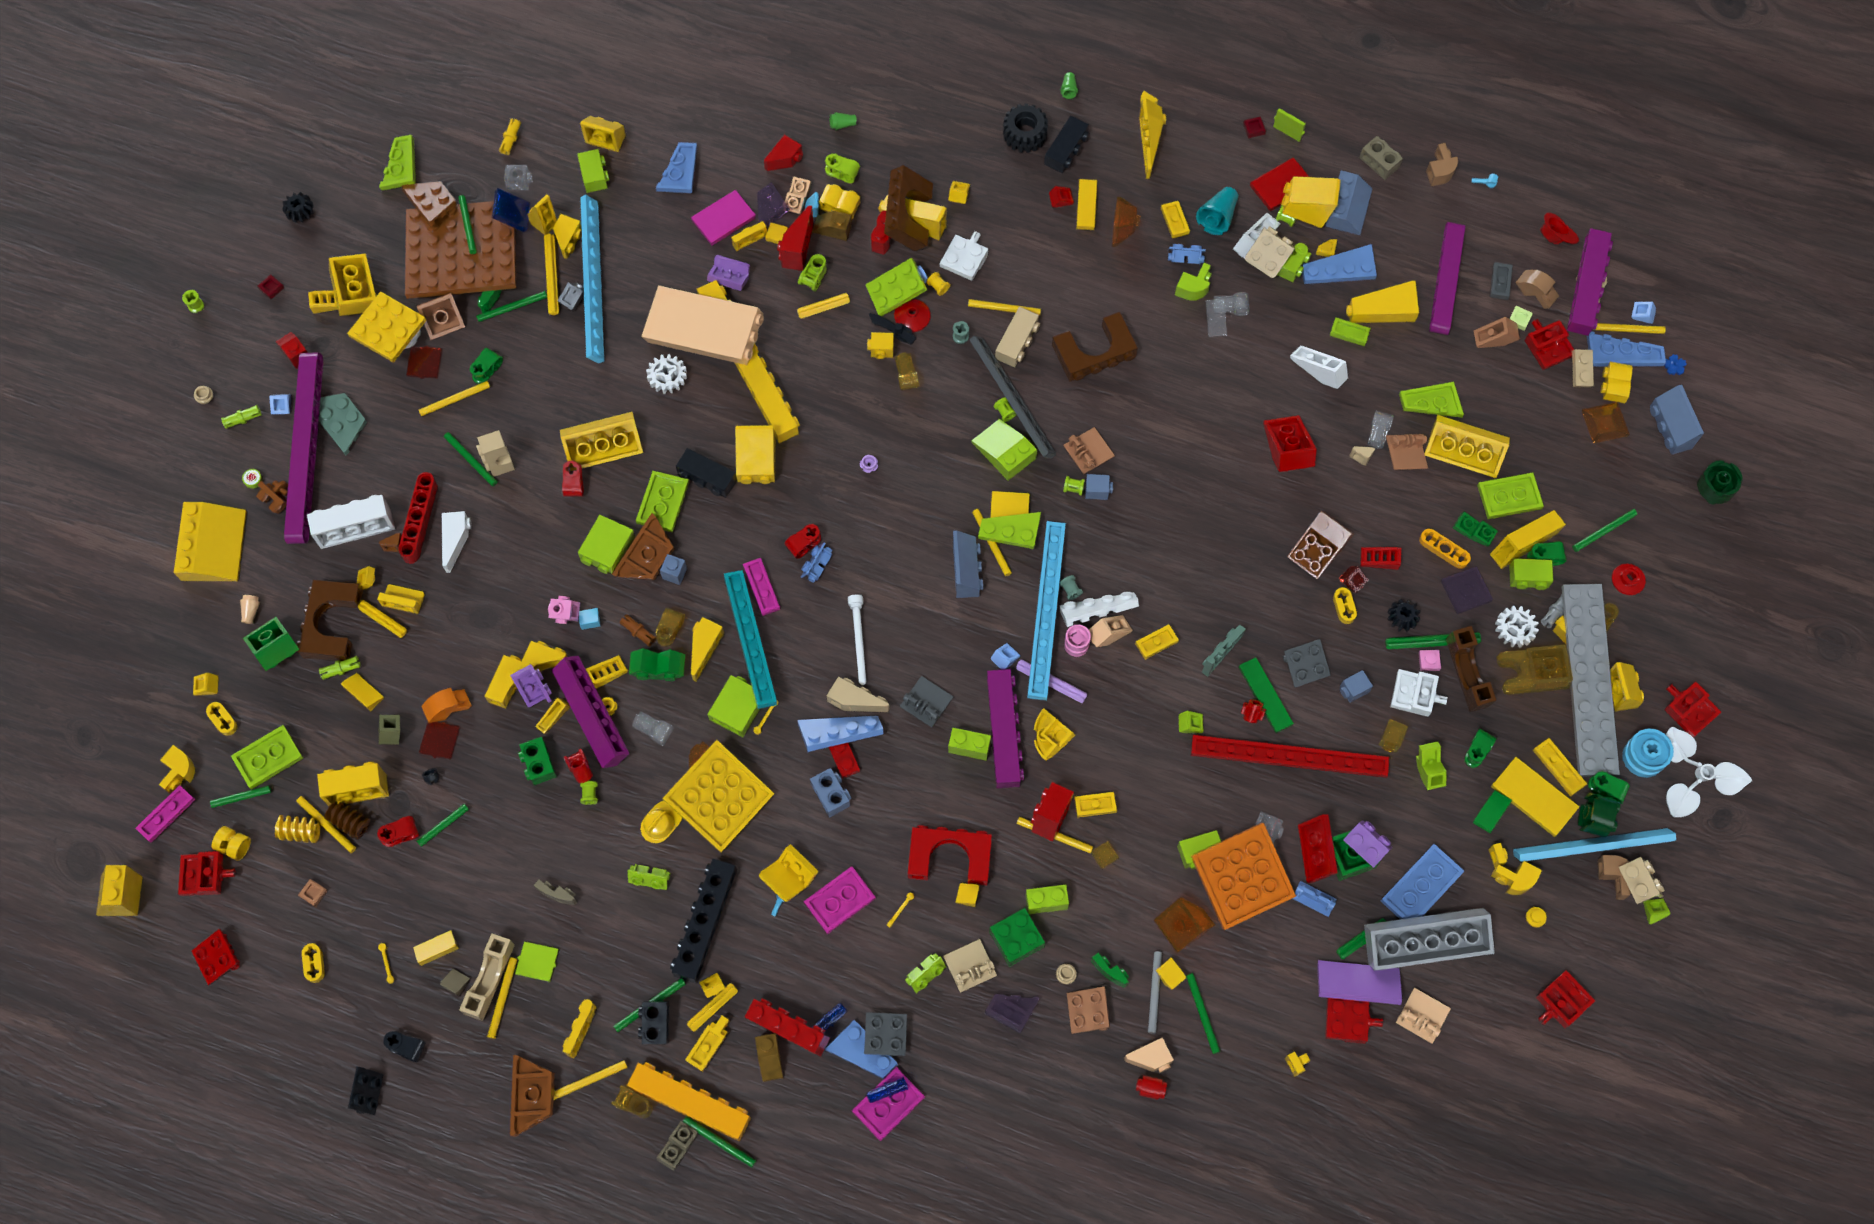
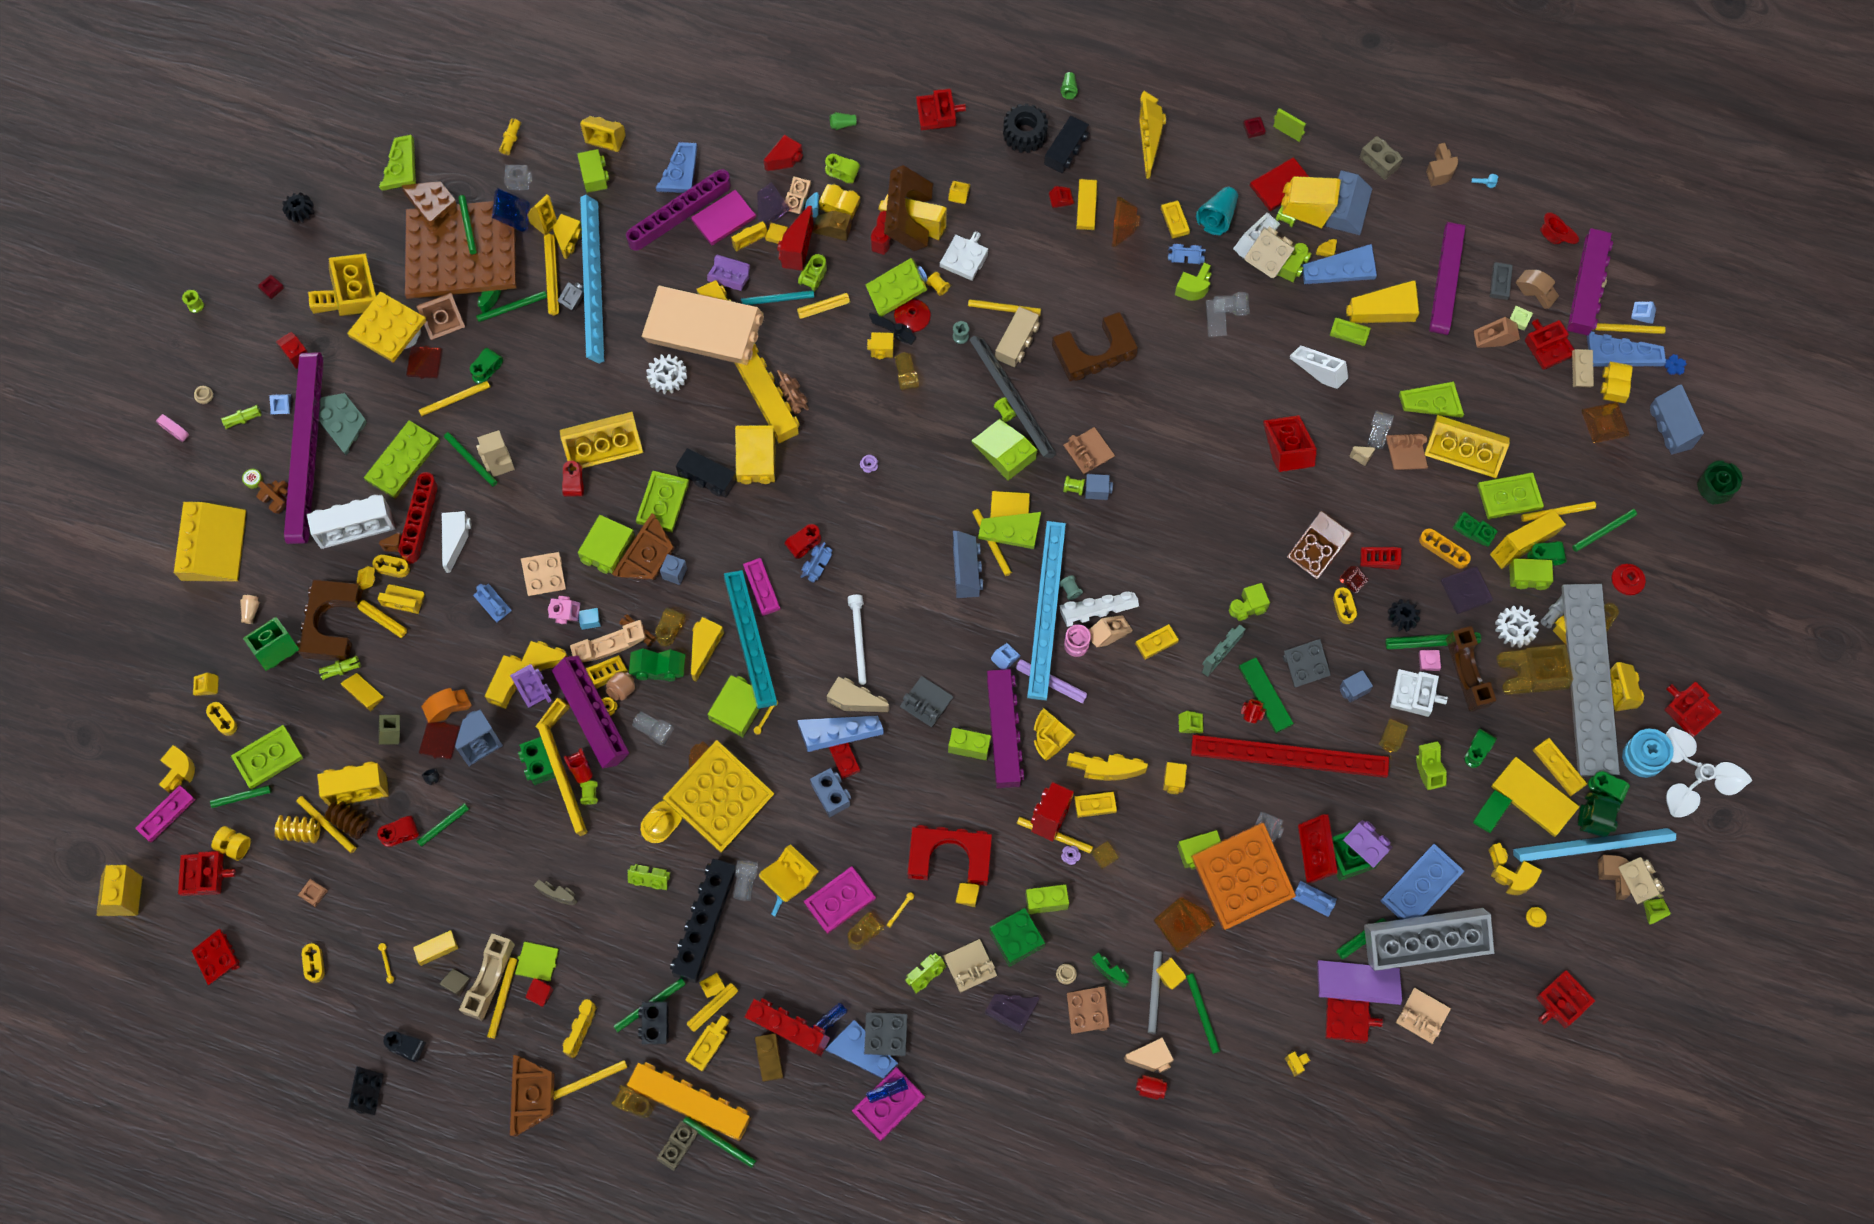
(172, 428): none -> bright pink beam
(392, 562): none -> yellow beam
(402, 459): none -> lime plate
(476, 738): none -> sand blue slope
(491, 602): none -> medium blue hinge
(539, 992): none -> red slope
(543, 573): none -> light nougat hinge
(562, 779): none -> yellow tile
(609, 644): none -> light nougat slope
(620, 686): none -> nougat head
(675, 217): none -> magenta beam
(746, 874): none -> clear piece
(777, 298): none -> teal bar
(792, 394): none -> nougat hinge
(867, 928): none -> clear yellow piece
(937, 110): none -> red plate
(1070, 859): none -> lavender plate
(1115, 769): none -> yellow slope
(1174, 778): none -> yellow brick
(1254, 600): none -> lime brick
(1560, 511): none -> yellow bar

